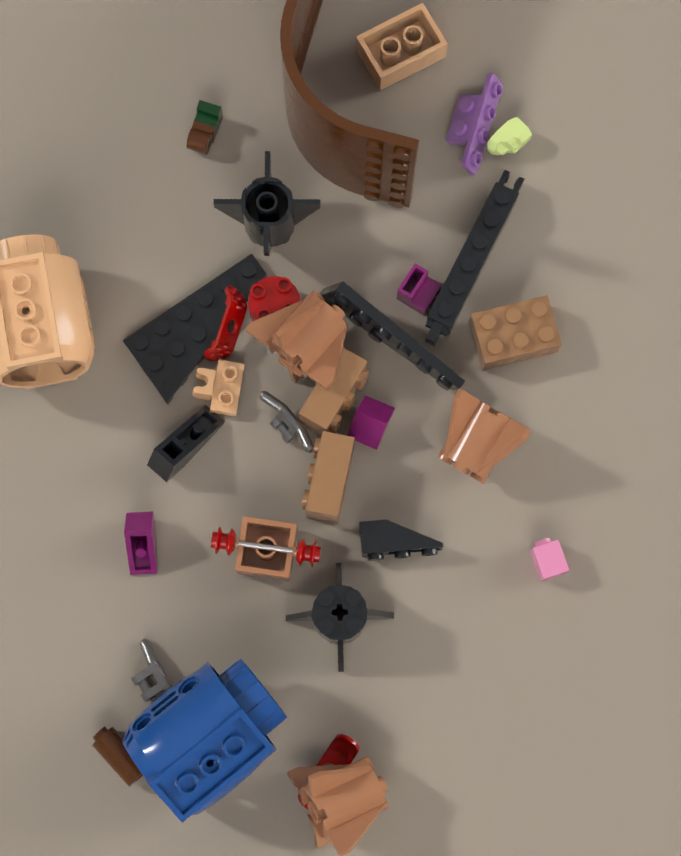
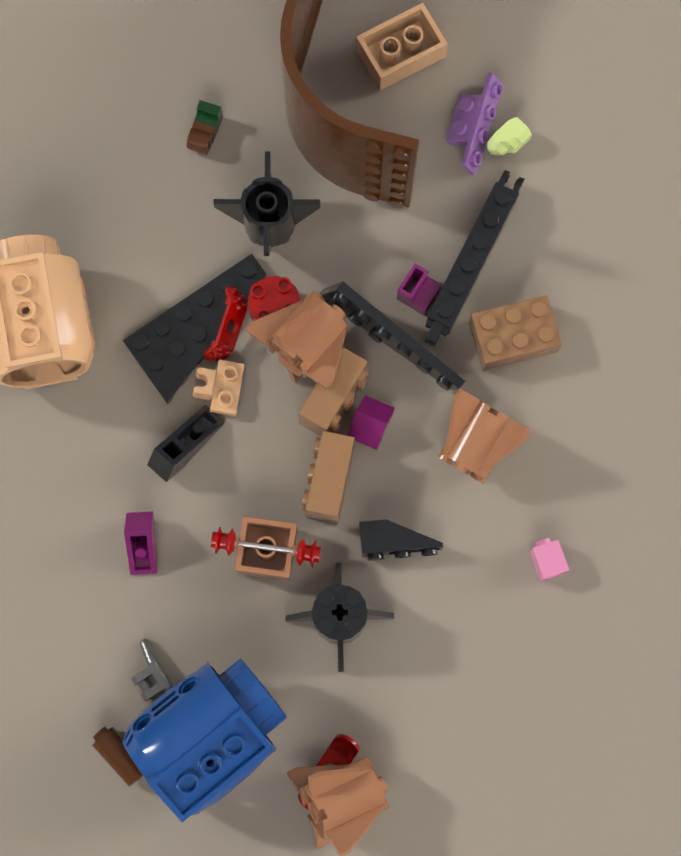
(287, 422): flat silver piece -> none

